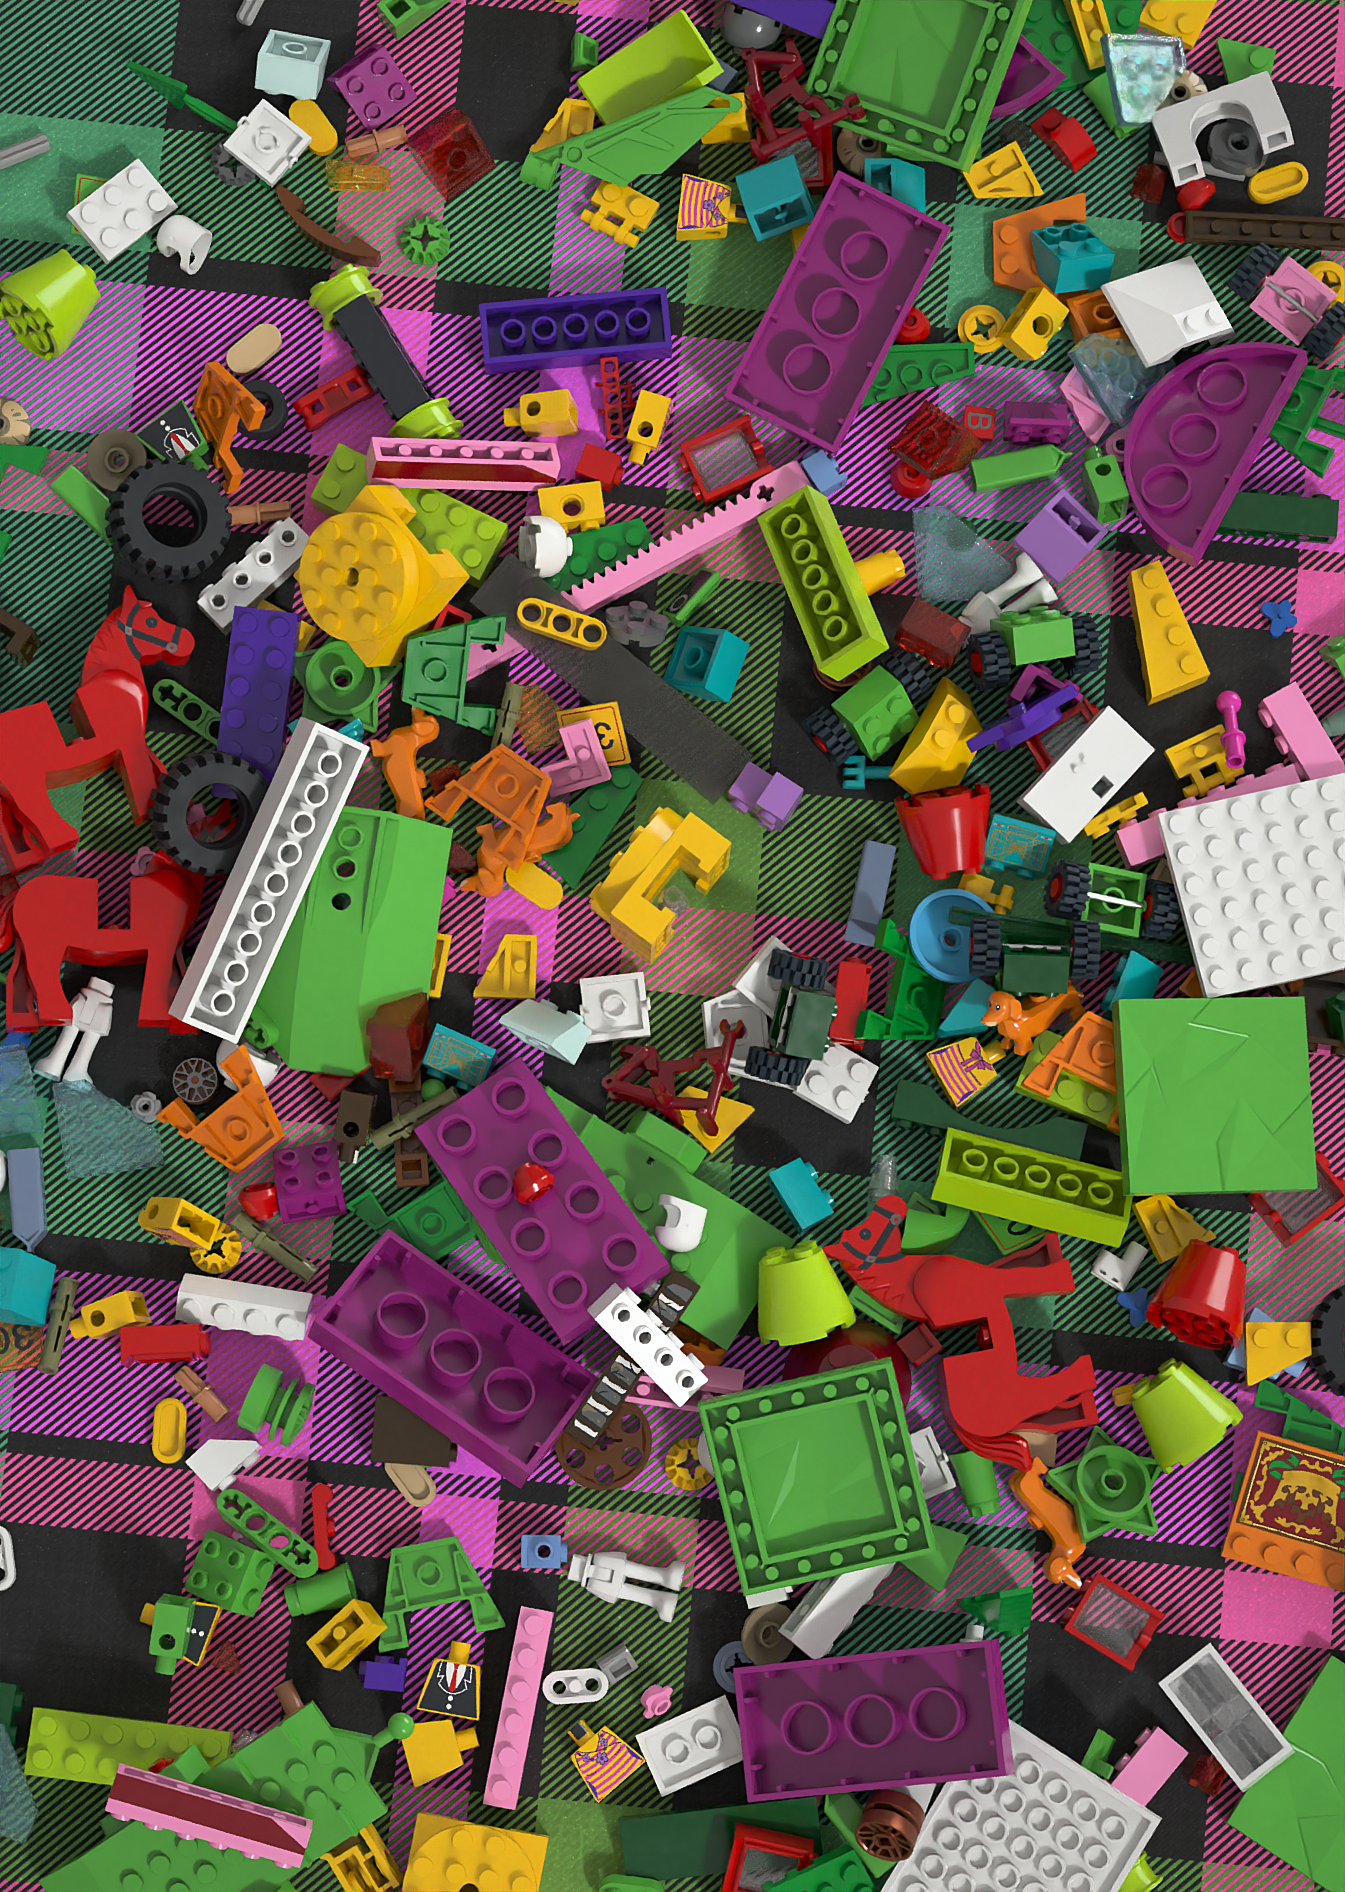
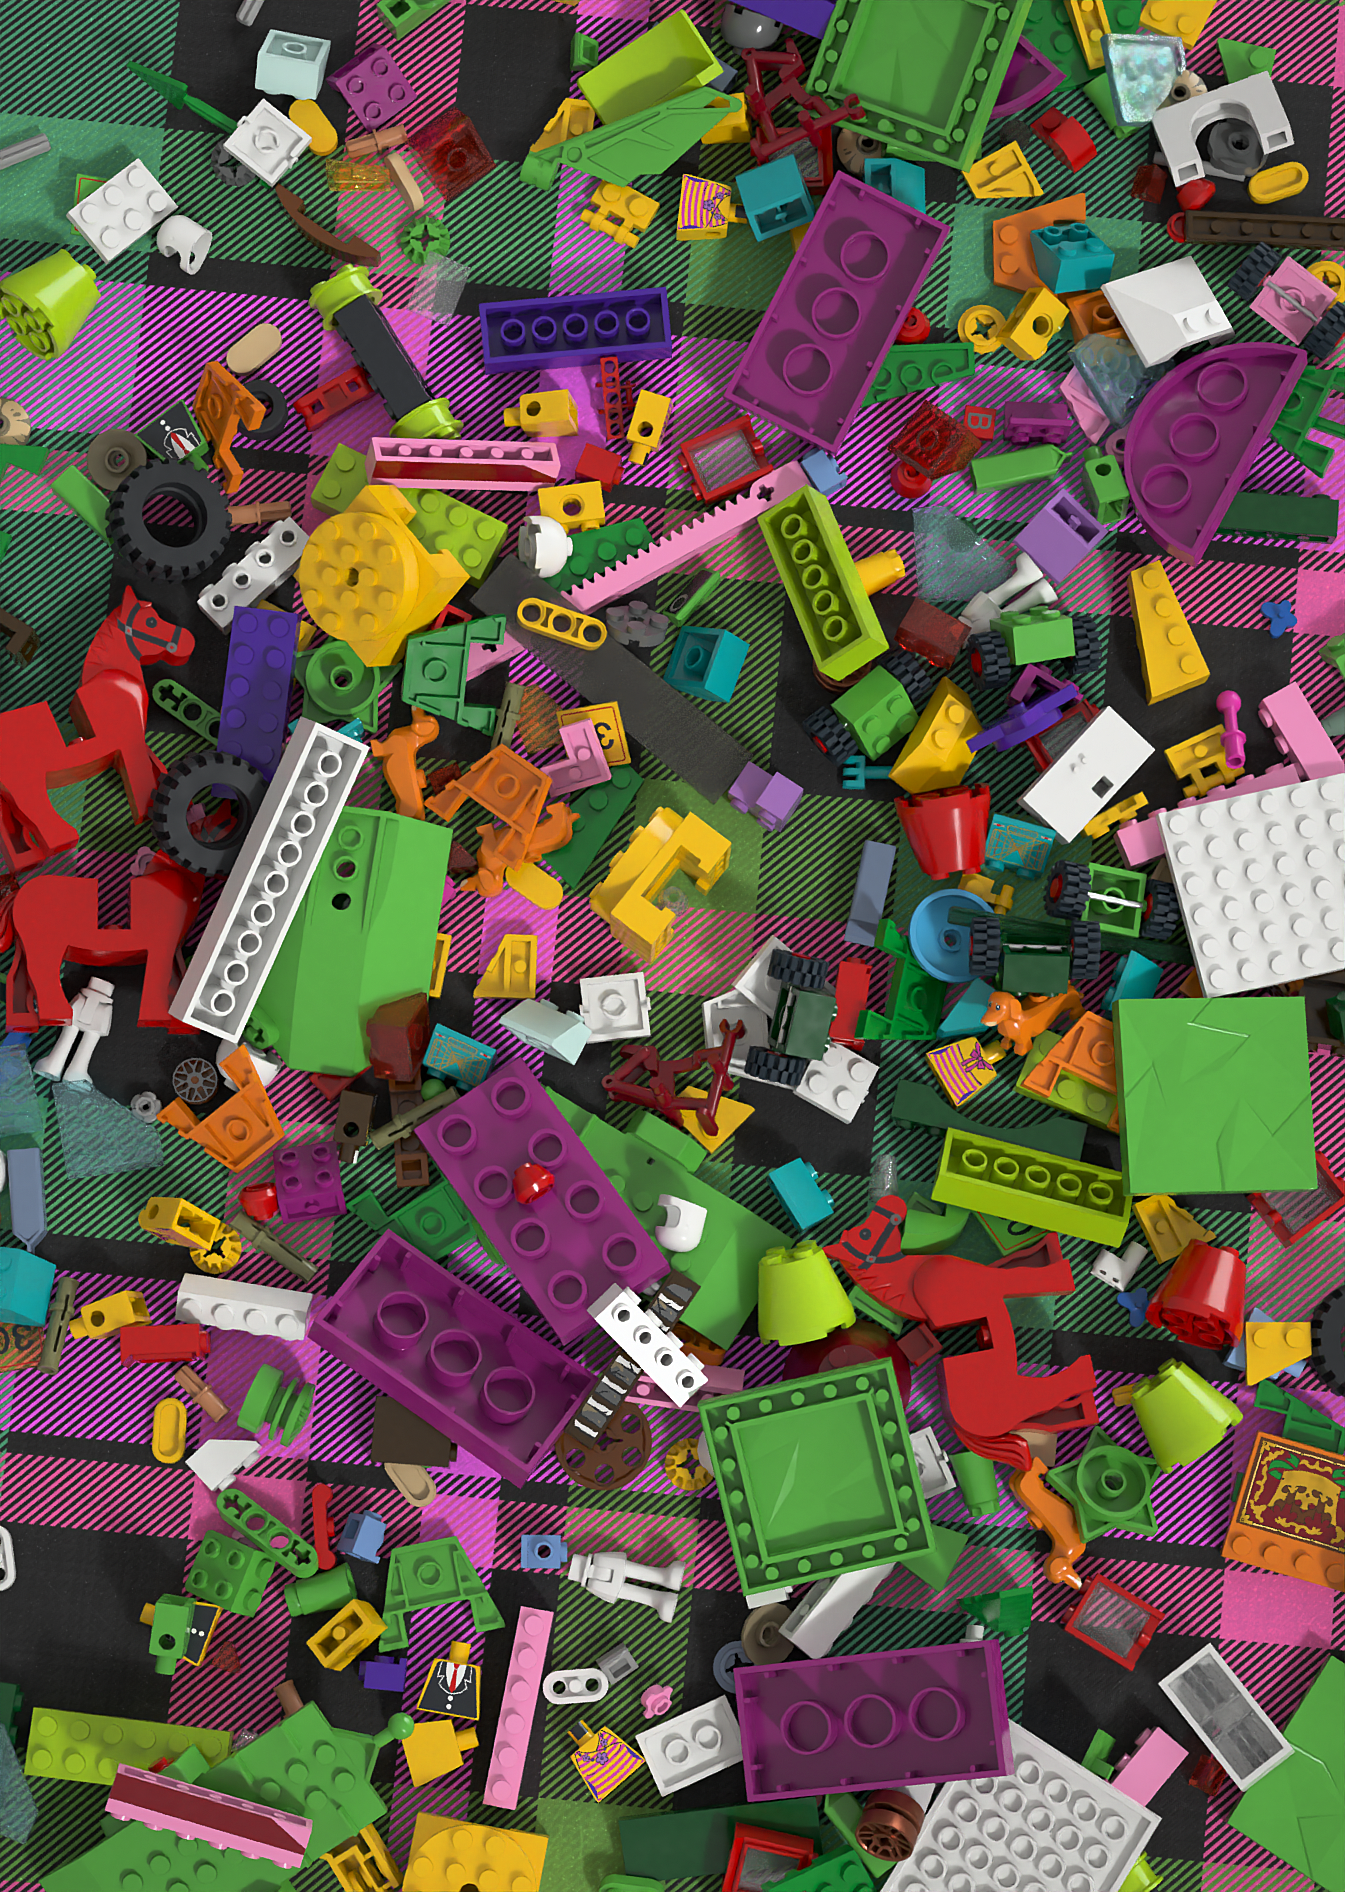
(362, 1536): none -> medium blue brick
(404, 181): none -> tan tile
(438, 288): none -> clear plate

